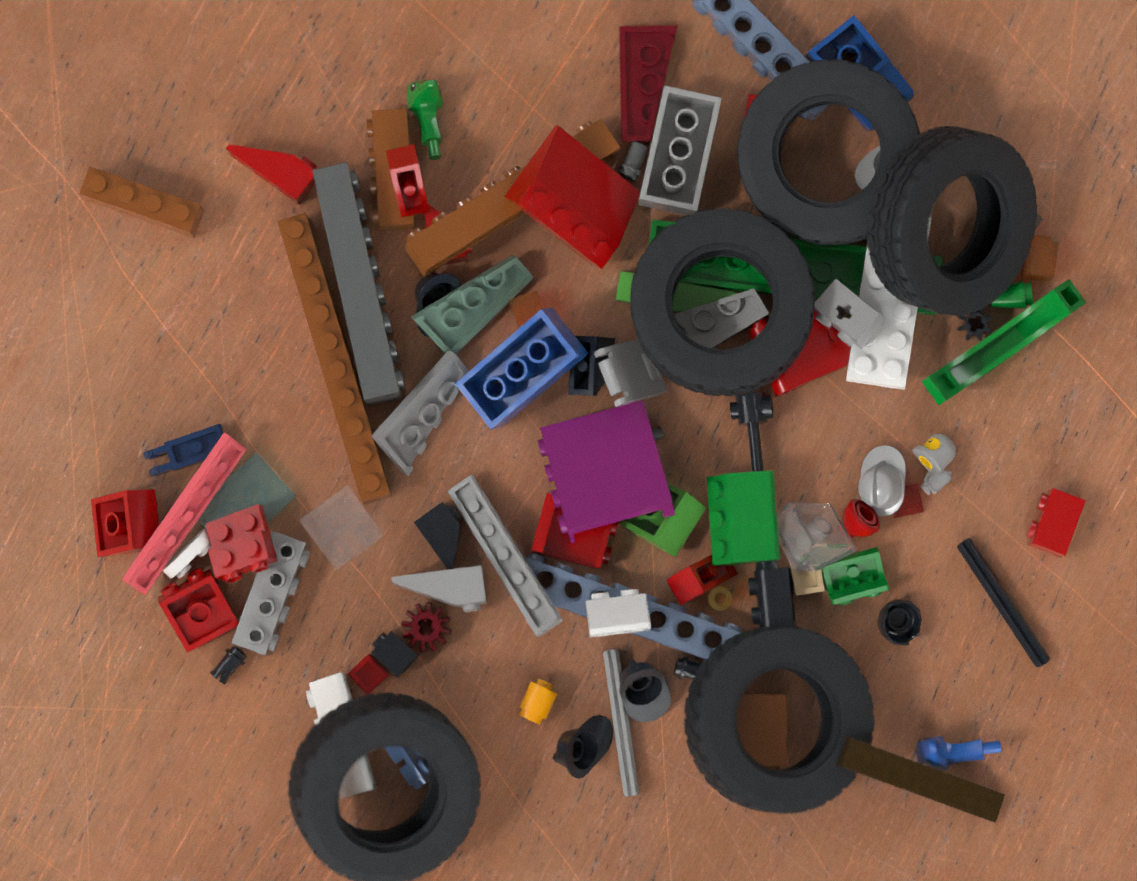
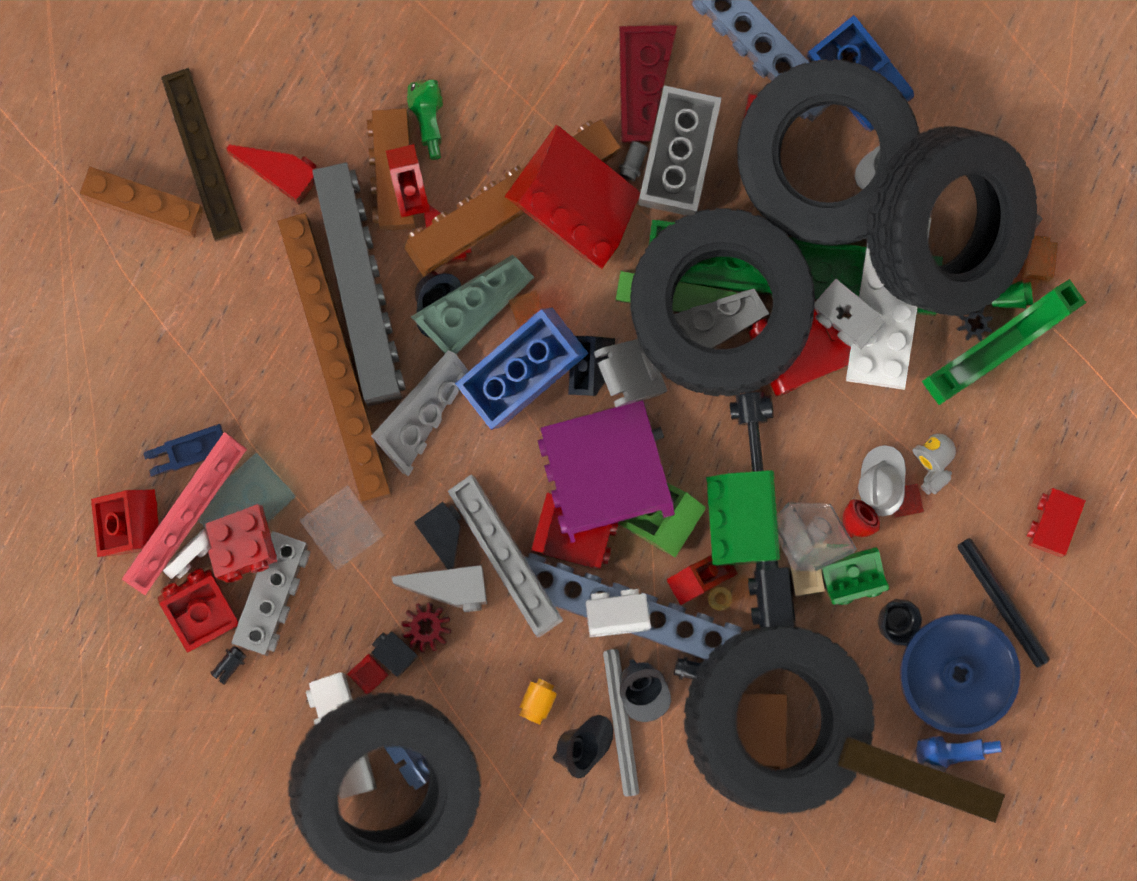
(202, 154): none -> dark brown tile
(960, 674): none -> dark blue dish

